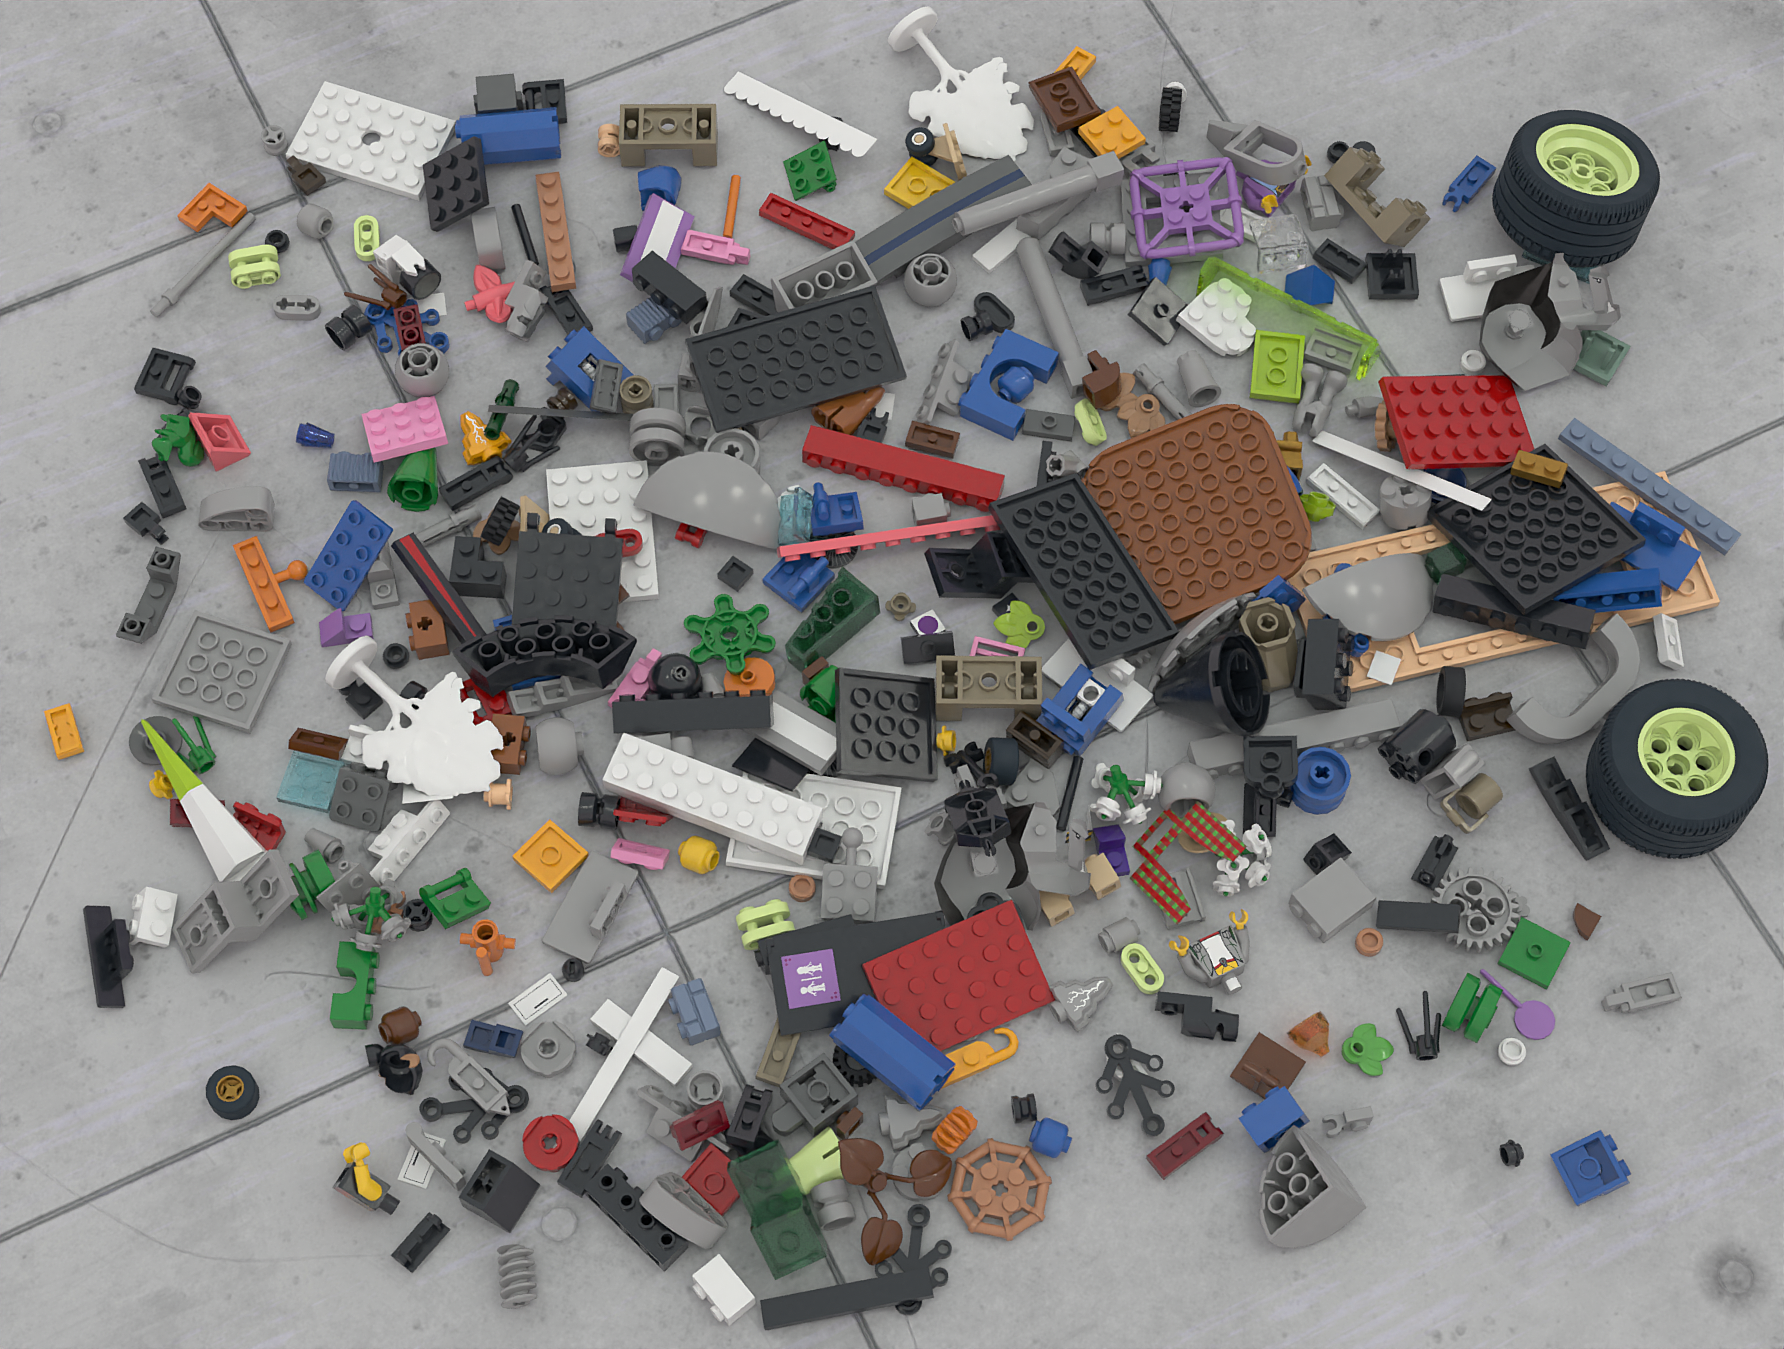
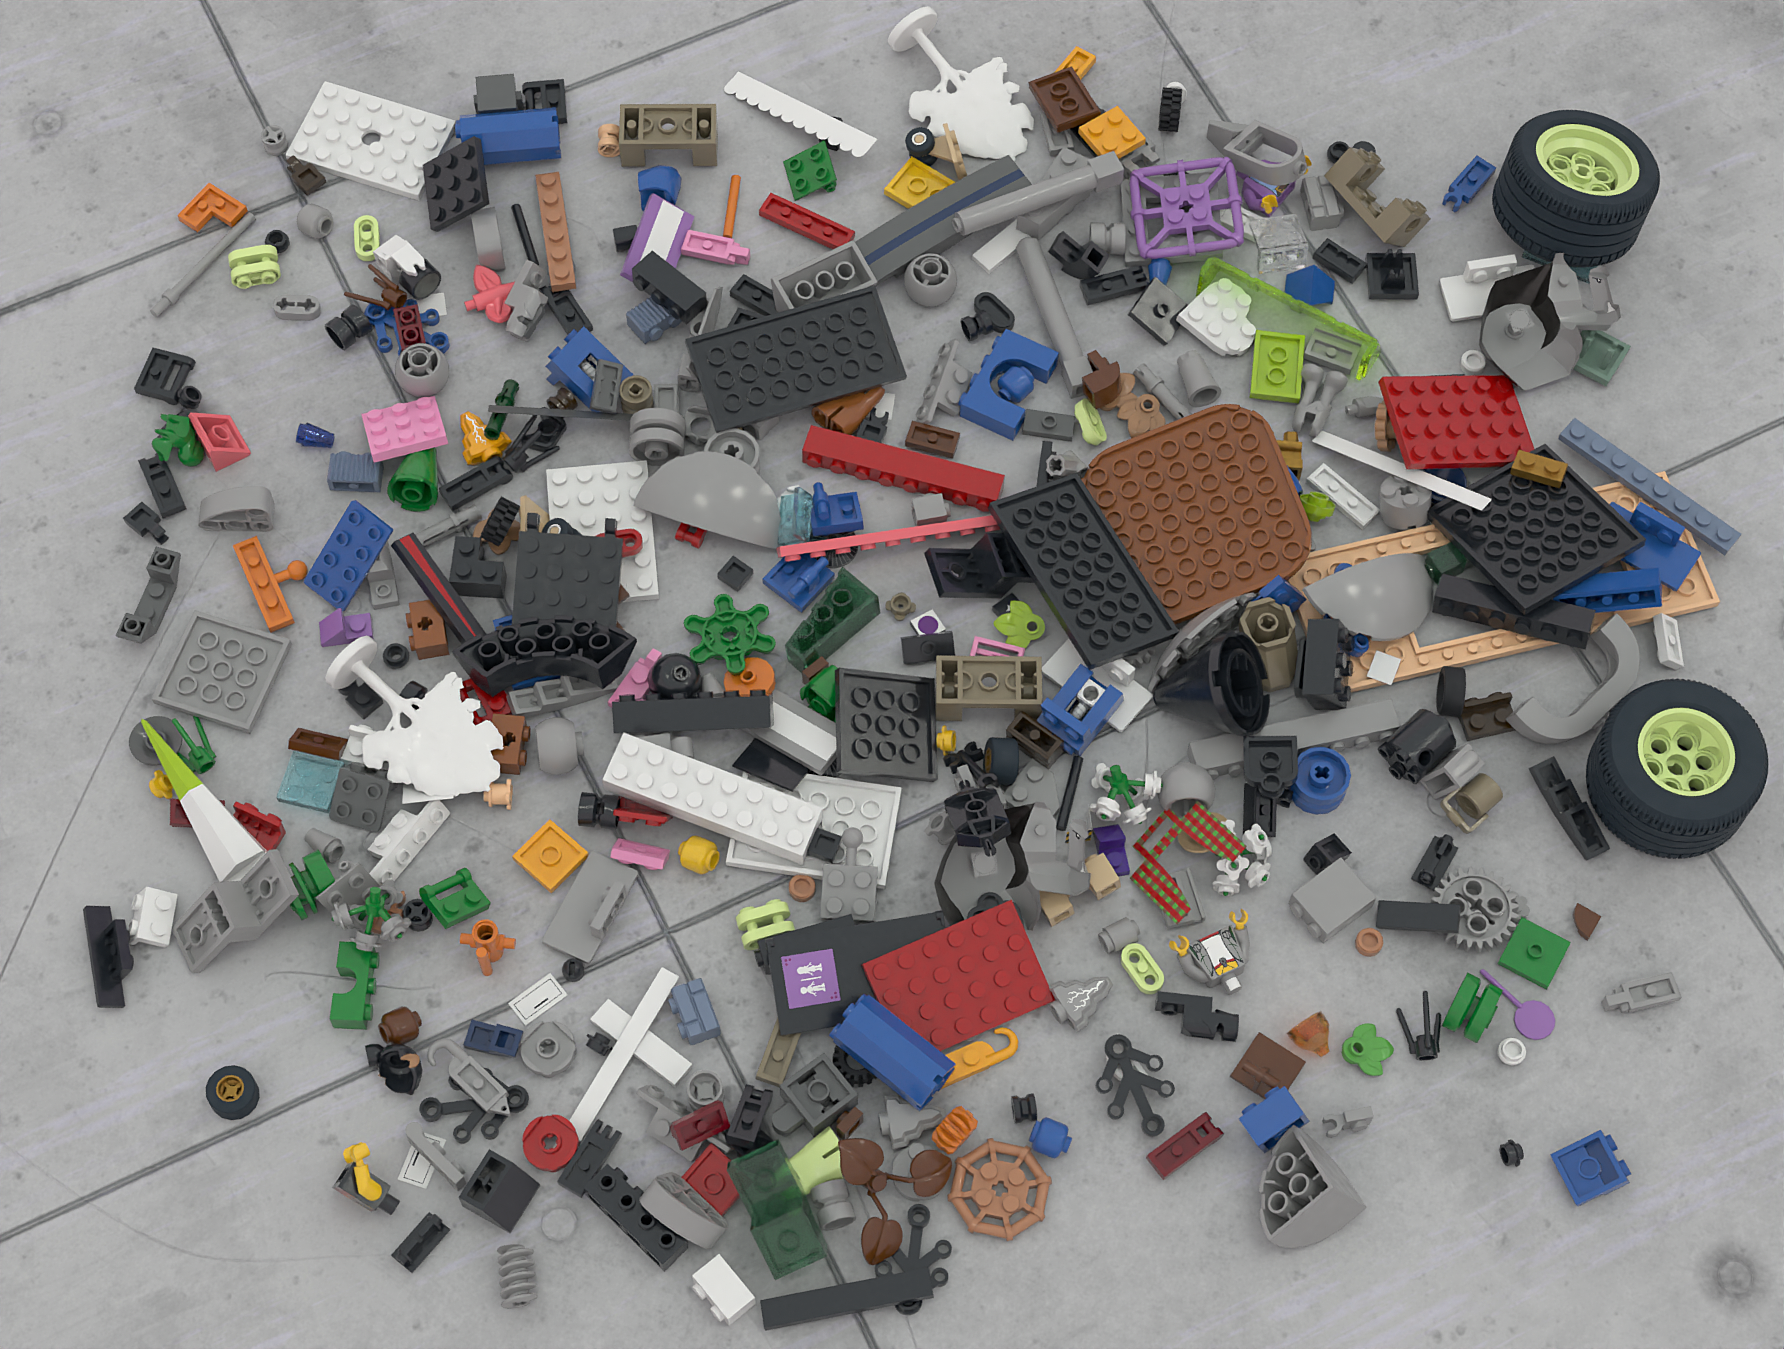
(64, 731): light orange plate -> none

